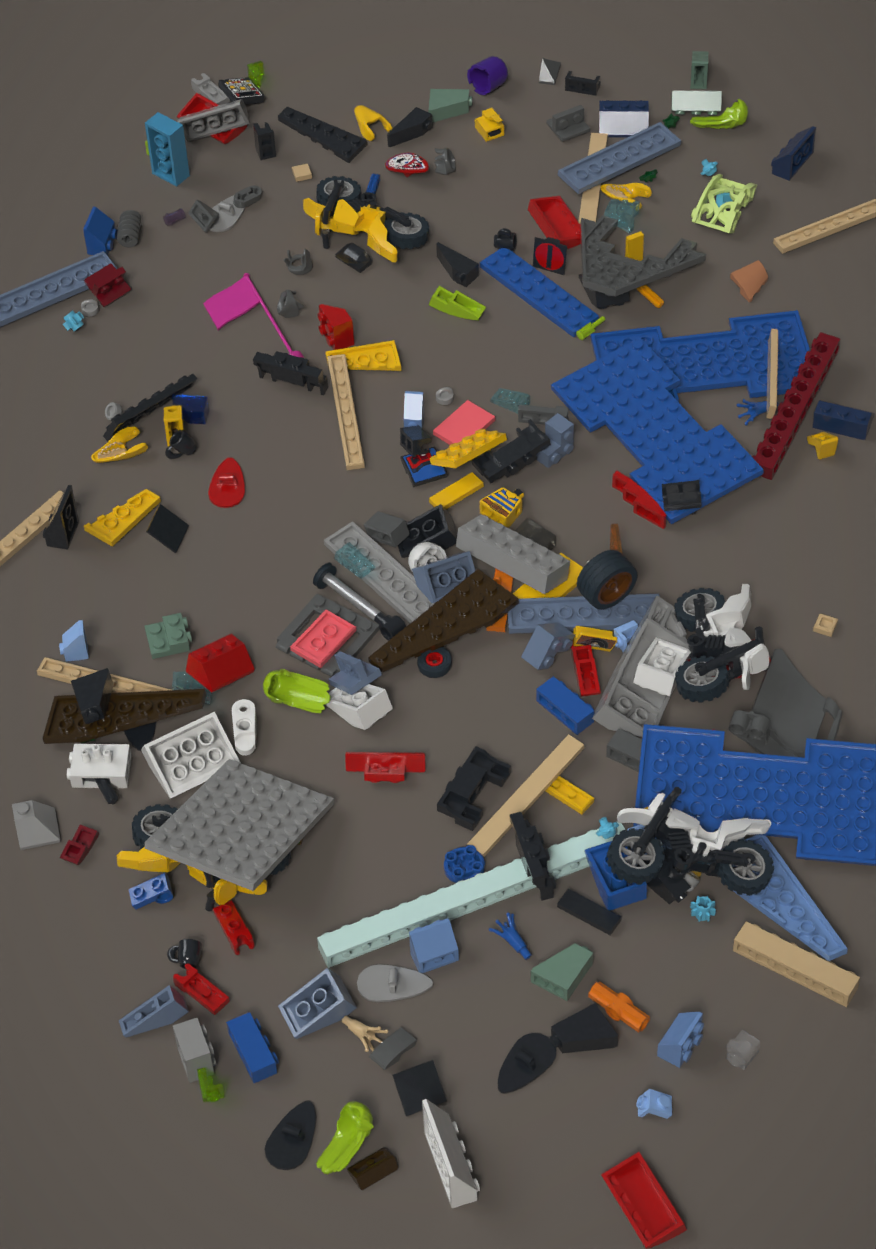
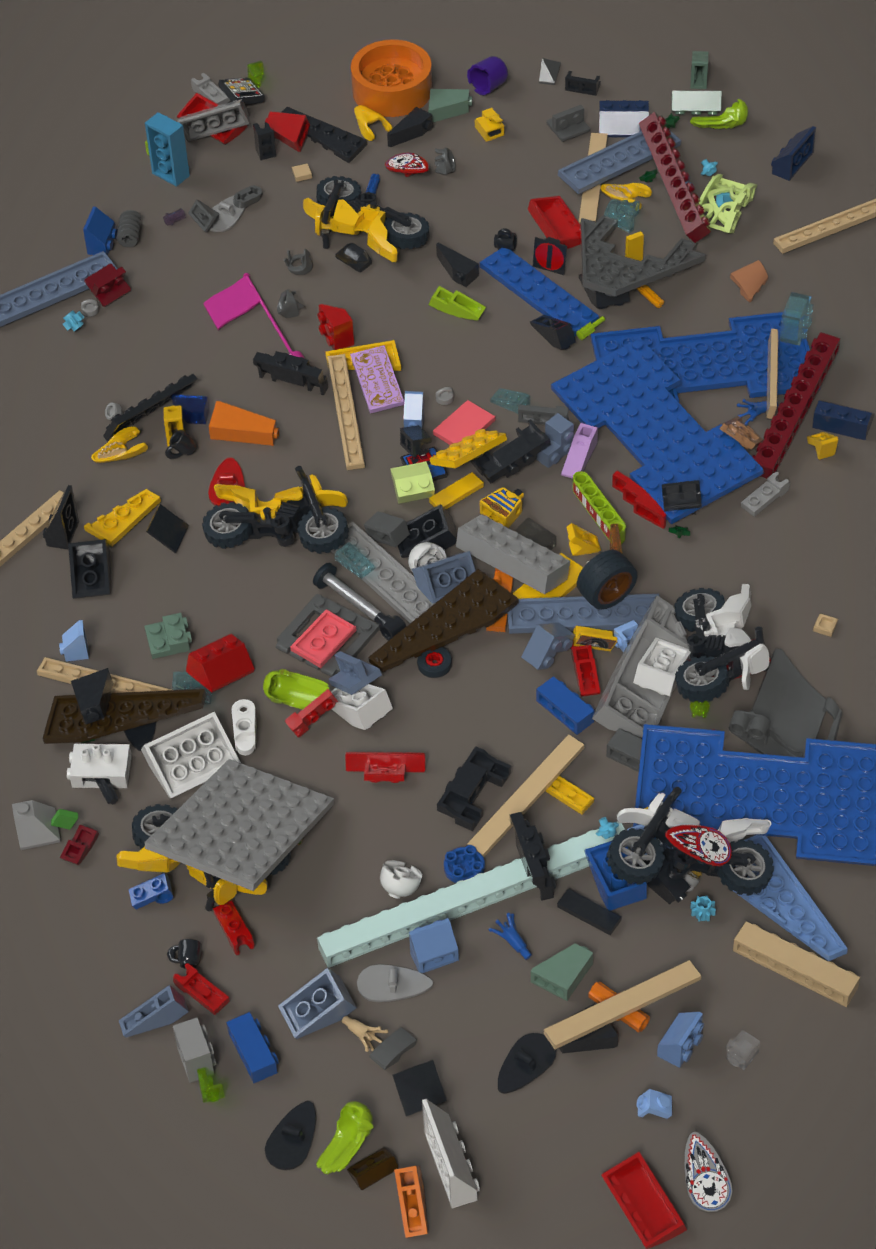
(64, 819): none -> bright green tile
(89, 568): none -> black slope
(240, 425): none -> orange slope
(288, 512): none -> piece
(289, 128): none -> red slope
(310, 714): none -> red plate
(377, 379): none -> lavender tile
(391, 77): none -> orange wheel
(399, 880): none -> white cylinder
(412, 482): none -> yellowish green slope
(412, 1200): none -> orange slope
(555, 331): none -> black slope
(580, 450): none -> lavender slope
(581, 541): none -> yellow slope
(597, 504): none -> lime beam
(622, 1004): none -> tan tile
(675, 177): none -> dark red brick
(679, 531): none -> dark green piece
(699, 709): none -> clear neon green plate
(701, 843): none -> shield
(705, 1175): none -> shield
(741, 433): none -> medium nougat wing
(765, 494): none -> light grey plate
(796, 318): none -> clear light blue brick

